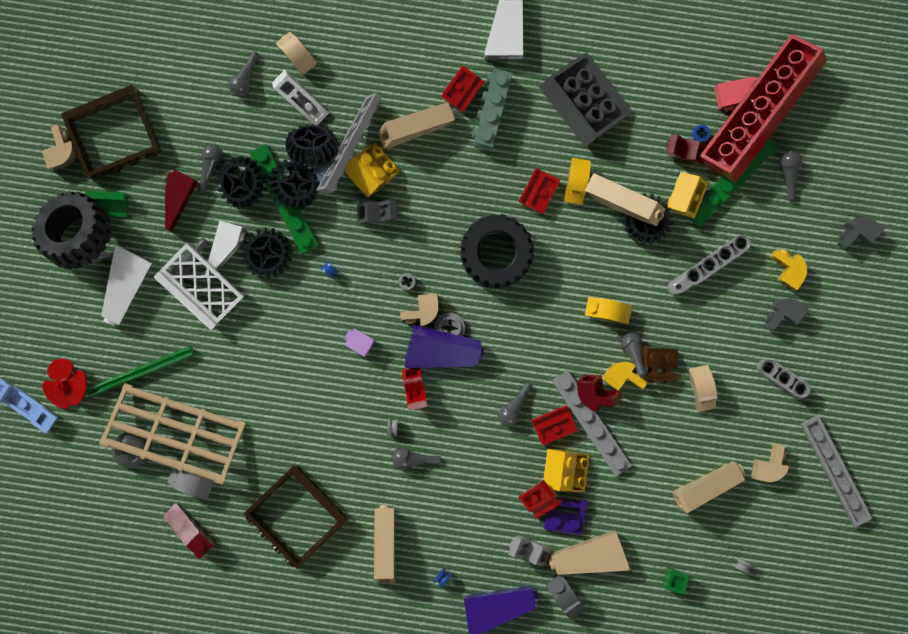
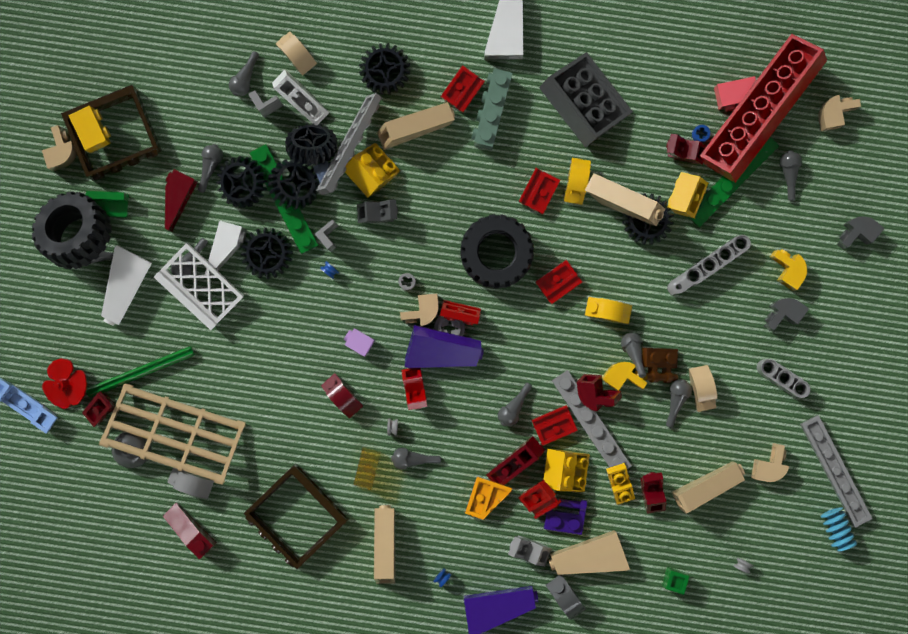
(90, 129): none -> yellow brick
(98, 408): none -> dark red slope
(267, 107): none -> light grey panel
(323, 232): none -> light grey panel
(341, 396): none -> dark red brick
(367, 468): none -> clear yellow panel
(387, 85): none -> black gear
(465, 313): none -> red plate
(486, 497): none -> light orange wing
(516, 462): none -> dark red slope
(558, 282): none -> red plate
(620, 483): none -> yellow slope
(653, 492): none -> dark red brick
(680, 391): none -> dark grey piece
(832, 112): none -> tan brick
(839, 528): none -> medium azure piece

